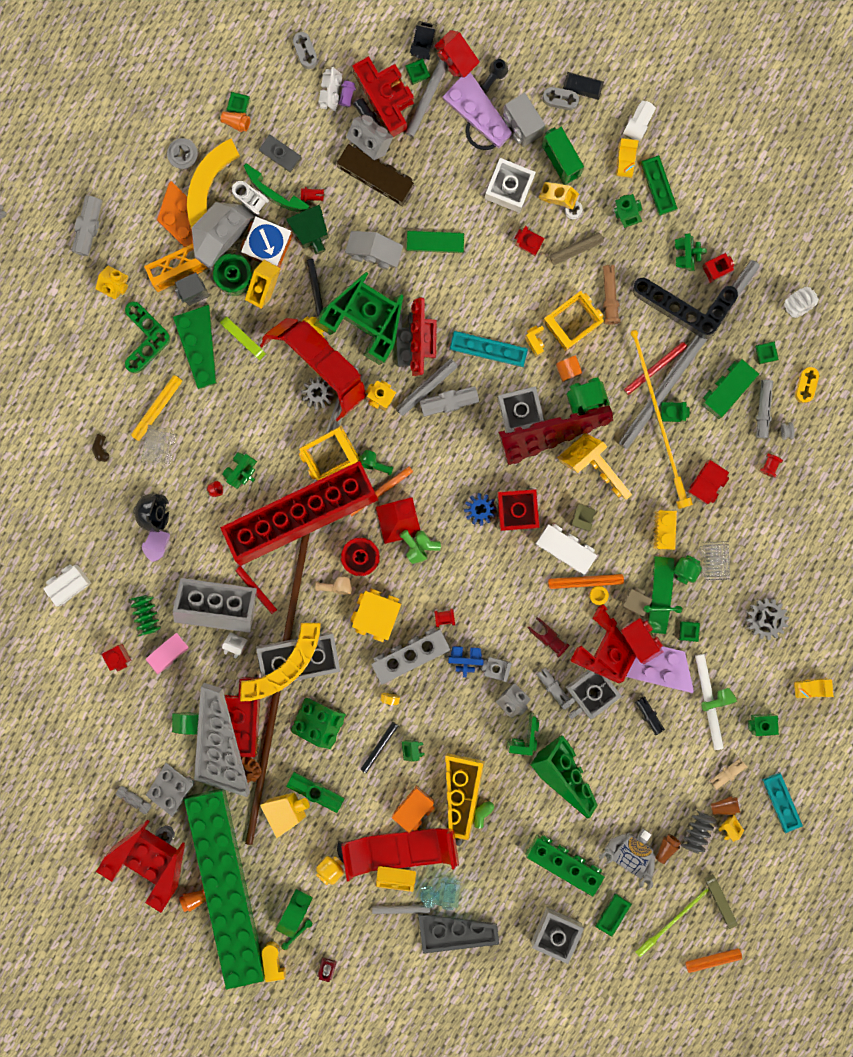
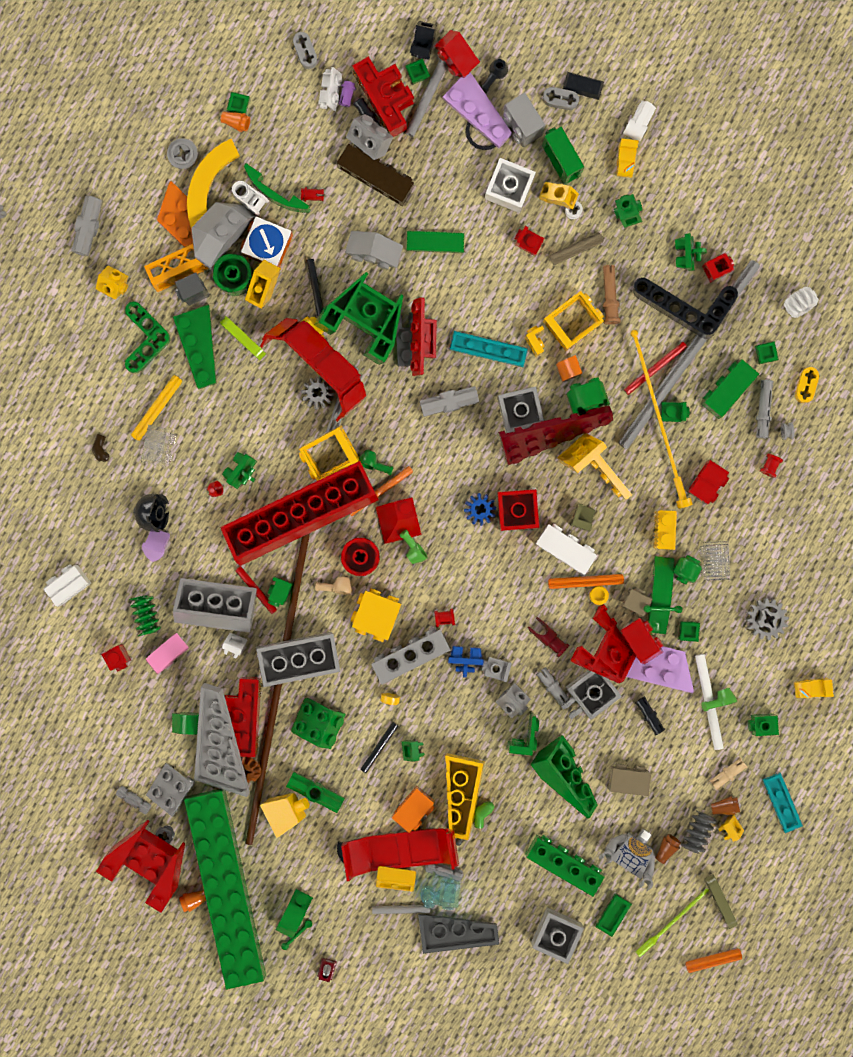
(271, 962): yellow leg -> none
(279, 591): none -> green brick
(280, 153): dark grey plate -> none
(289, 670): yellow tile -> none
(310, 228): dark green torso -> none
(330, 870): yellow head -> none
(386, 398): yellow brick -> none
(425, 543): bright green arm -> none
(426, 387): light grey axle -> none
(445, 871): none -> light grey axle
(629, 780): none -> dark tan brick
(659, 185): green tile -> none

